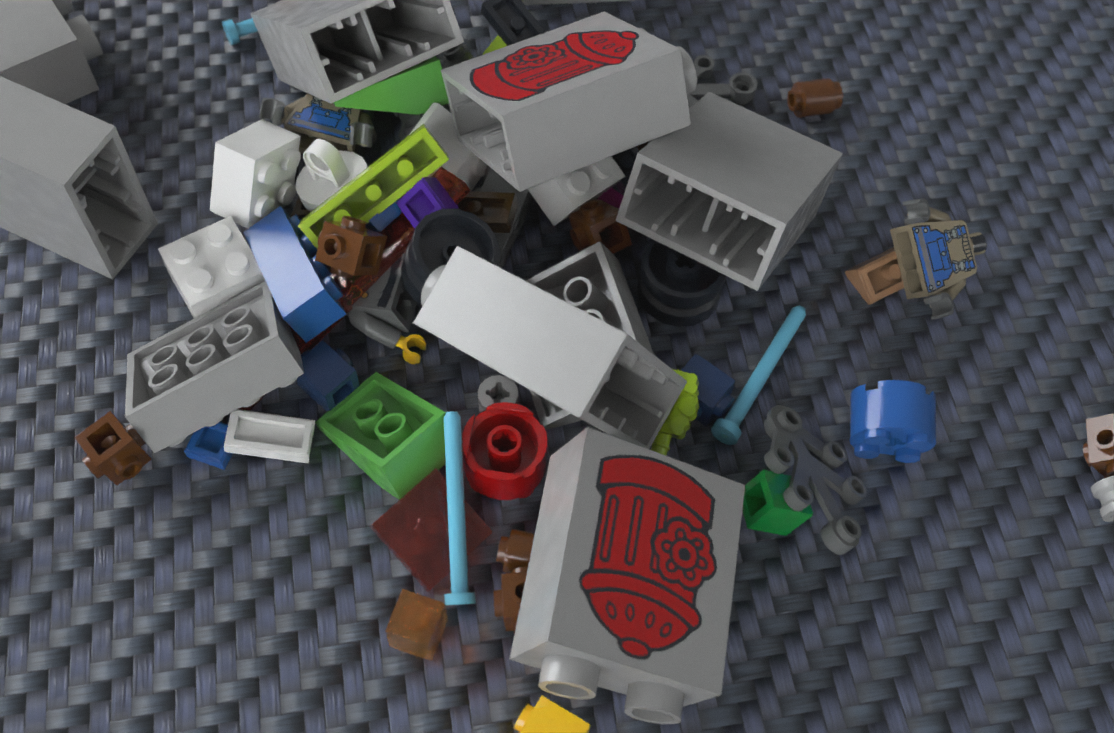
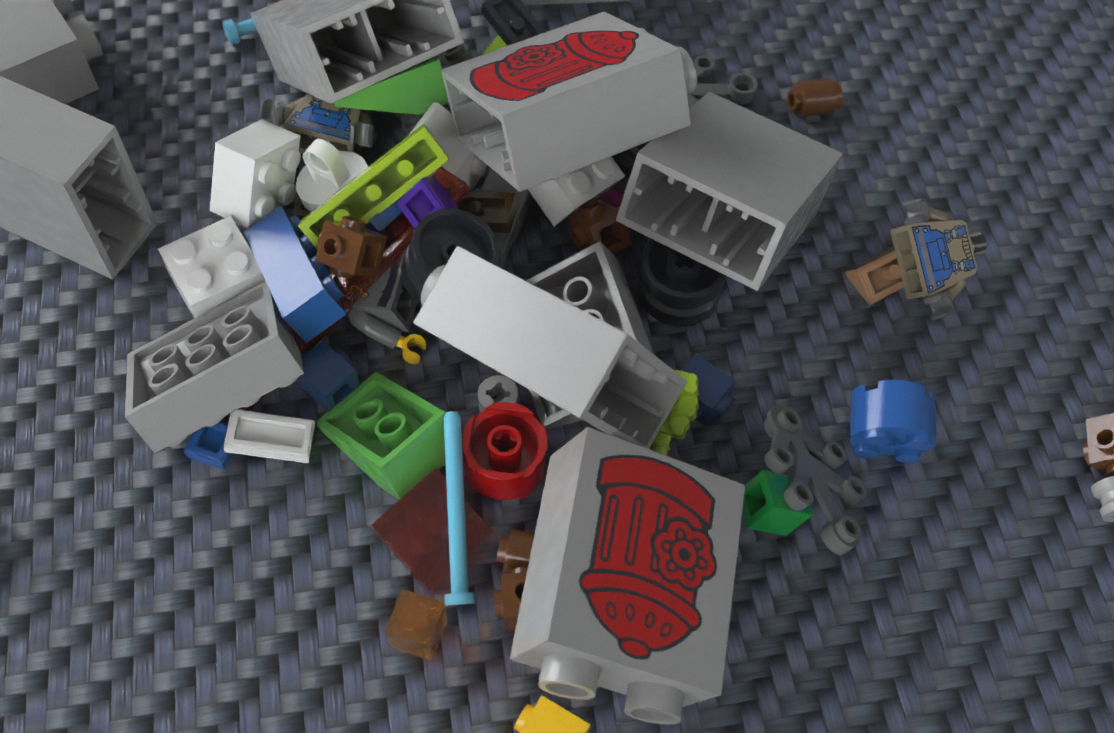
(113, 449): reddish brown brick -> none
(728, 429): medium azure bar -> none

